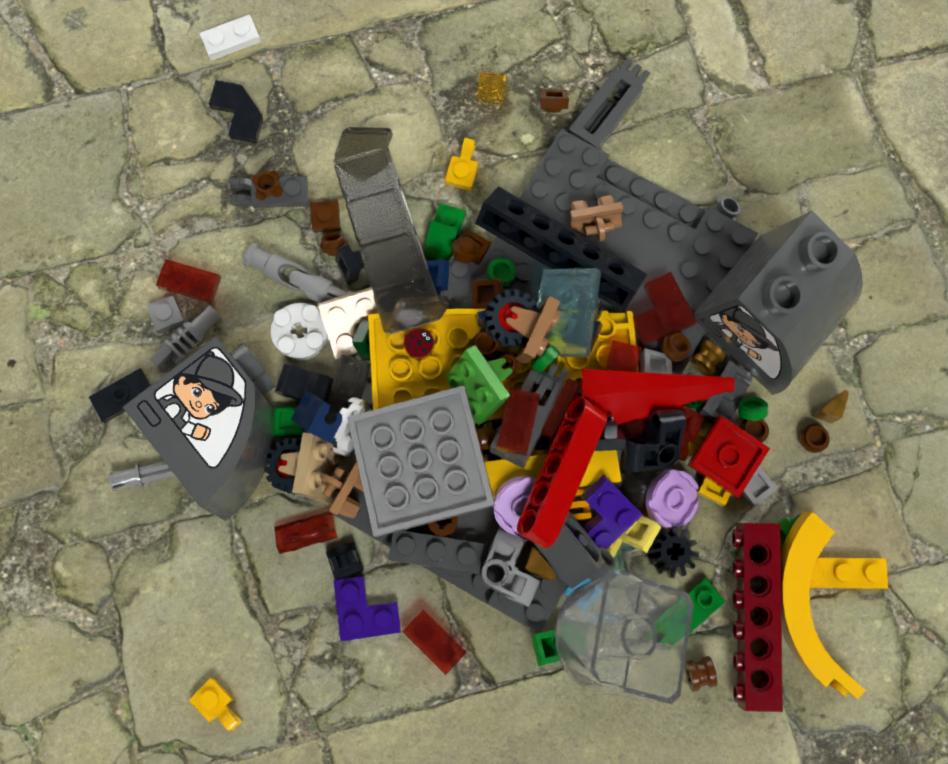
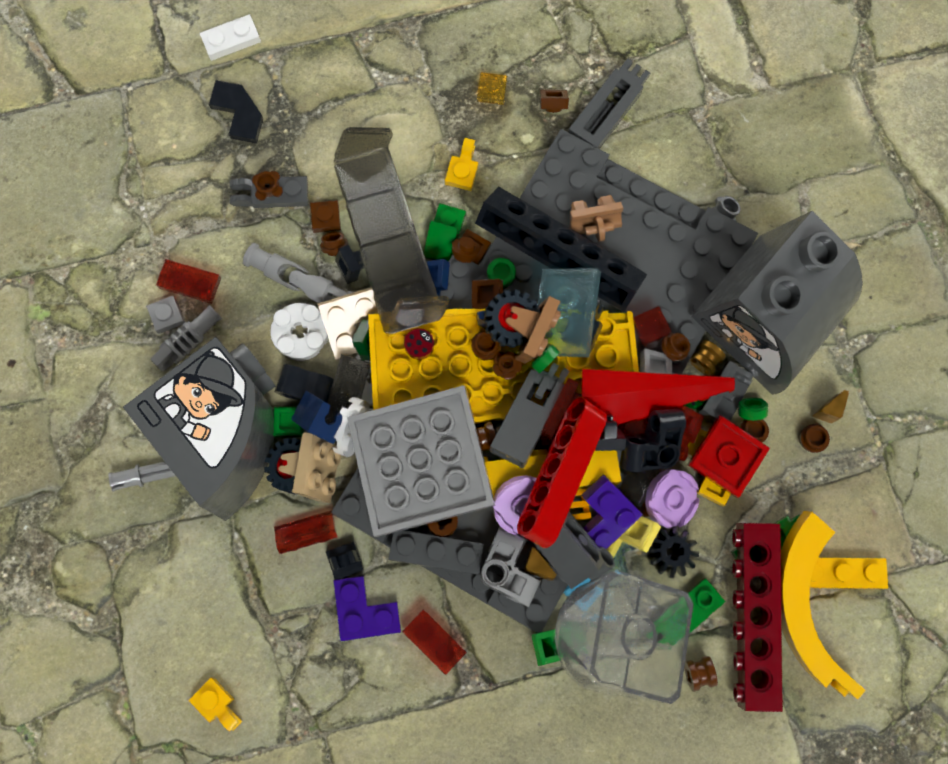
(111, 399): black plate -> none
(342, 503): medium nougat hips -> none
(482, 382): bright green plate -> none
(518, 422): clear red plate -> none
(623, 357): clear red plate -> none
(668, 296): clear red plate -> none
(759, 487): light grey plate -> none

